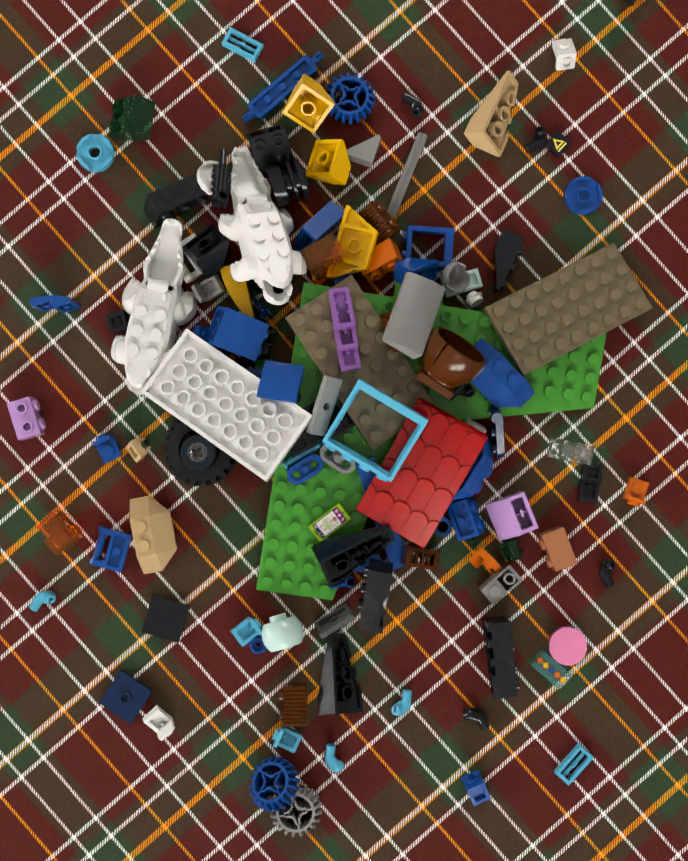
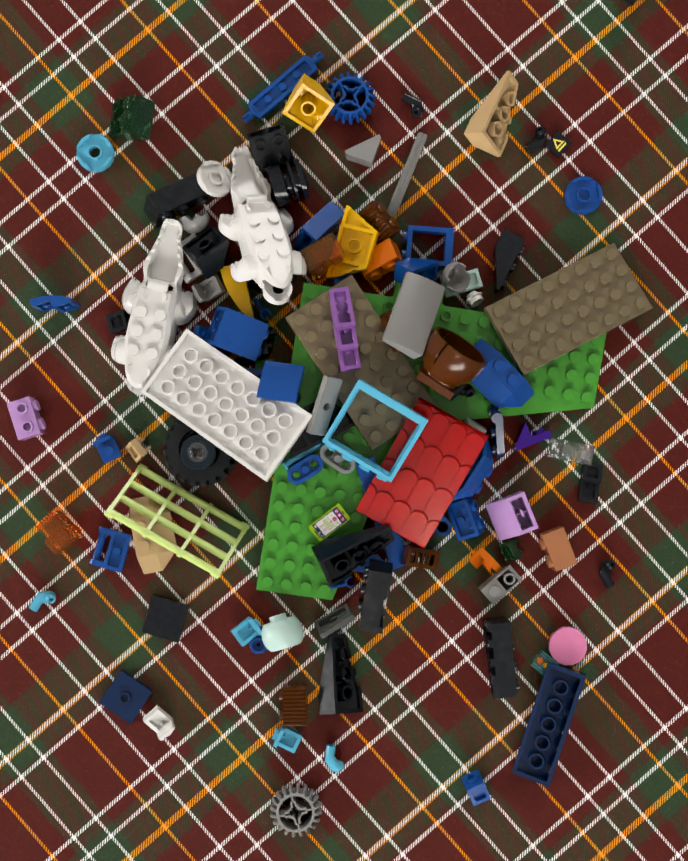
(189, 536): none -> yellowish green door
(195, 225): none -> light grey hair
(221, 182): black piece -> none
(256, 52): medium azure tile -> none
(262, 791): blue gear -> none
(329, 162): yellow slope -> none
(404, 704): medium azure arm -> none
(475, 715): black arm -> none
(525, 439): none -> dark purple slope
(548, 723): none -> dark blue arch
(564, 53): white bracket -> none
(566, 761): medium azure tile -> none
(635, 491): orange bracket -> none

